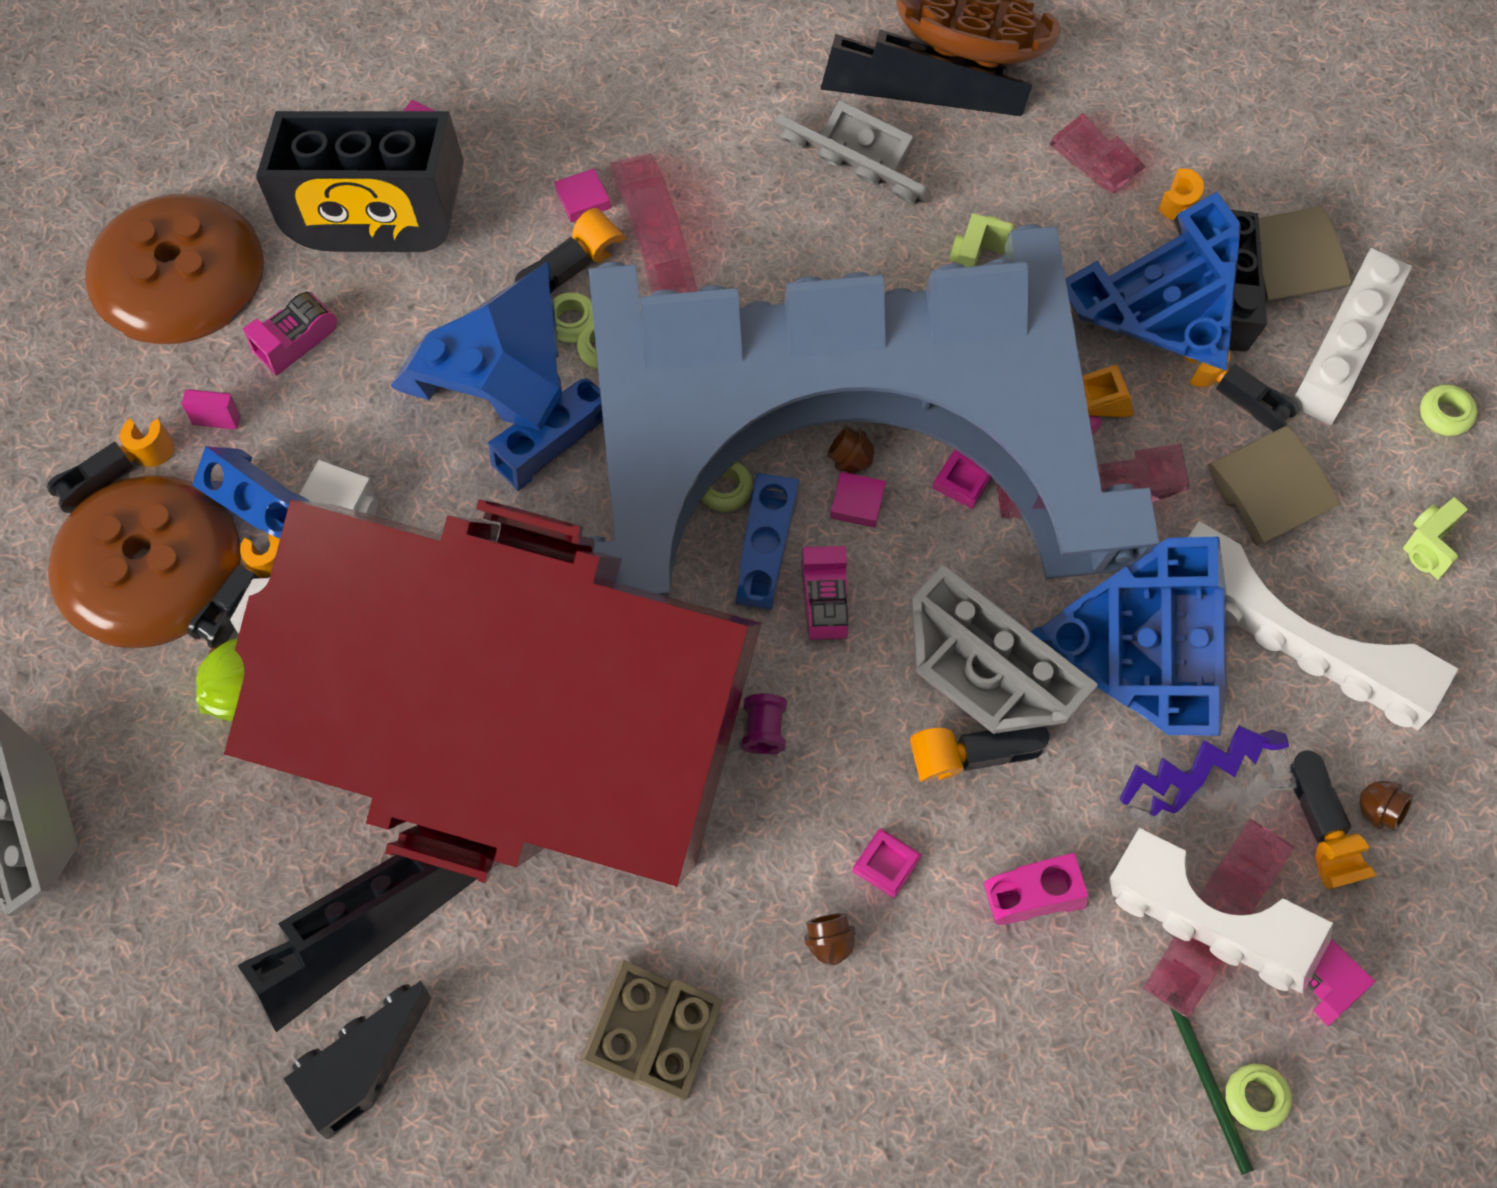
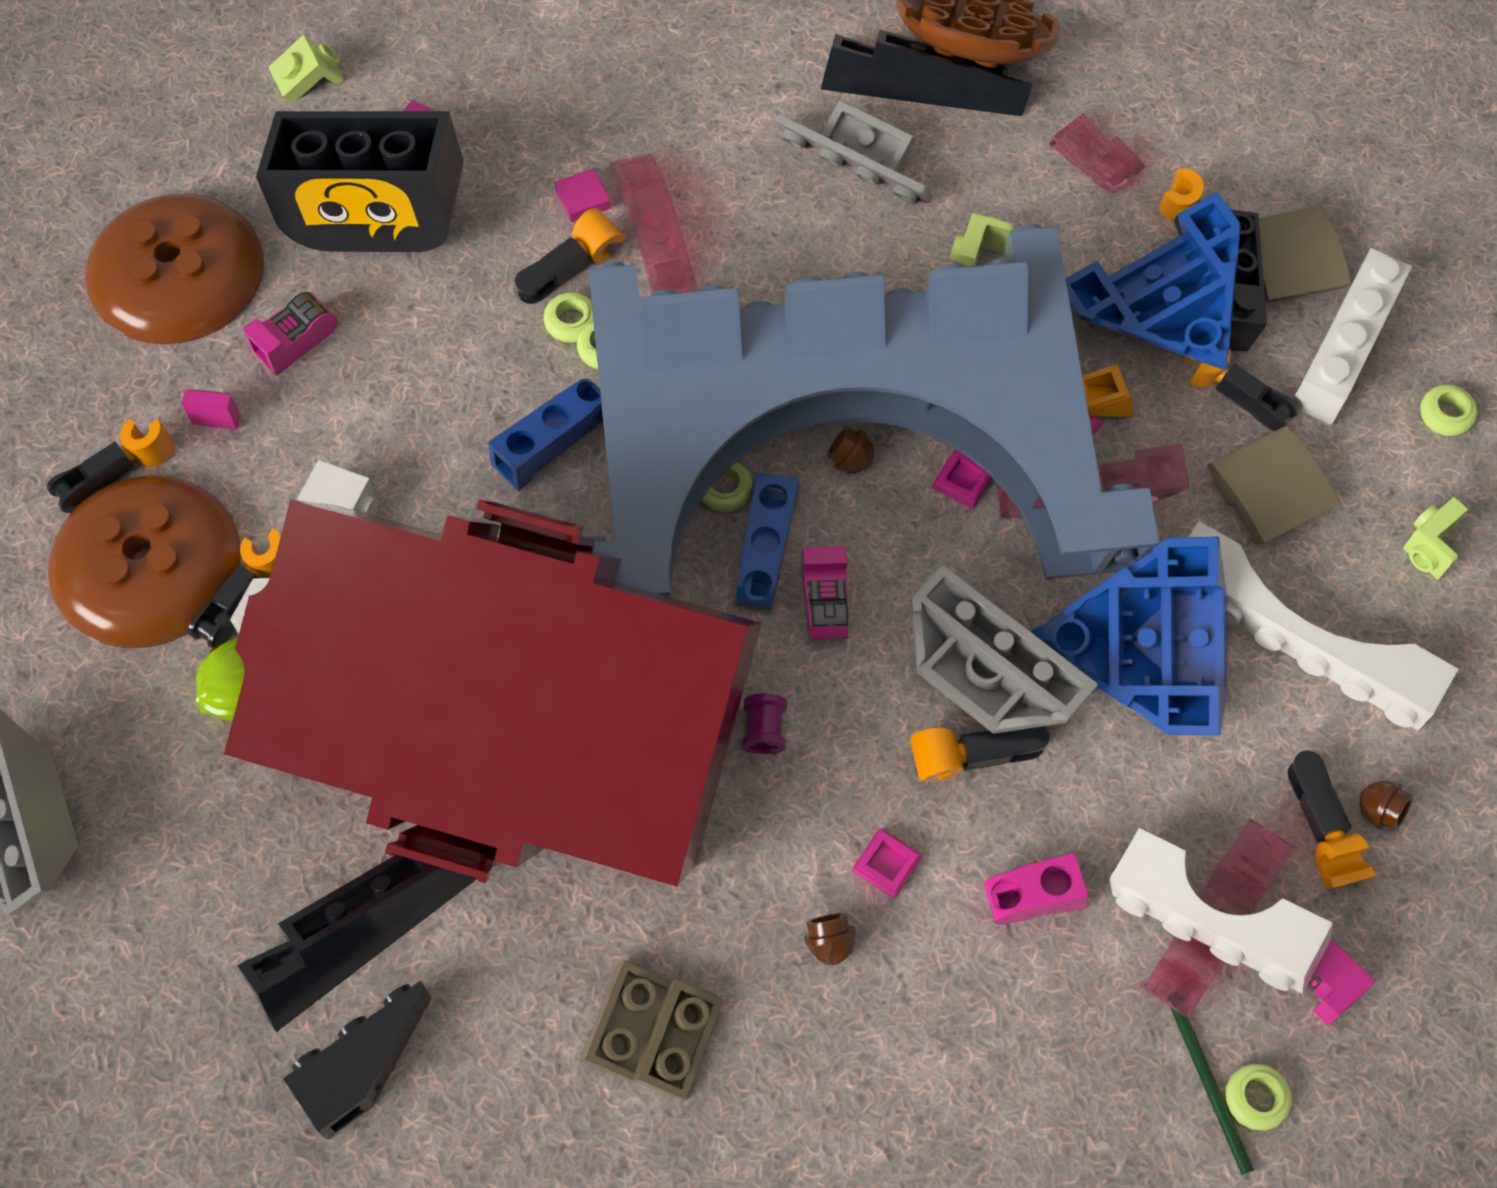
(245, 489): blue leg -> none
(304, 66): none -> yellowish green bracket
(495, 353): blue wedge -> none
(857, 499): dark pink tile -> none
(1191, 782): piece -> none

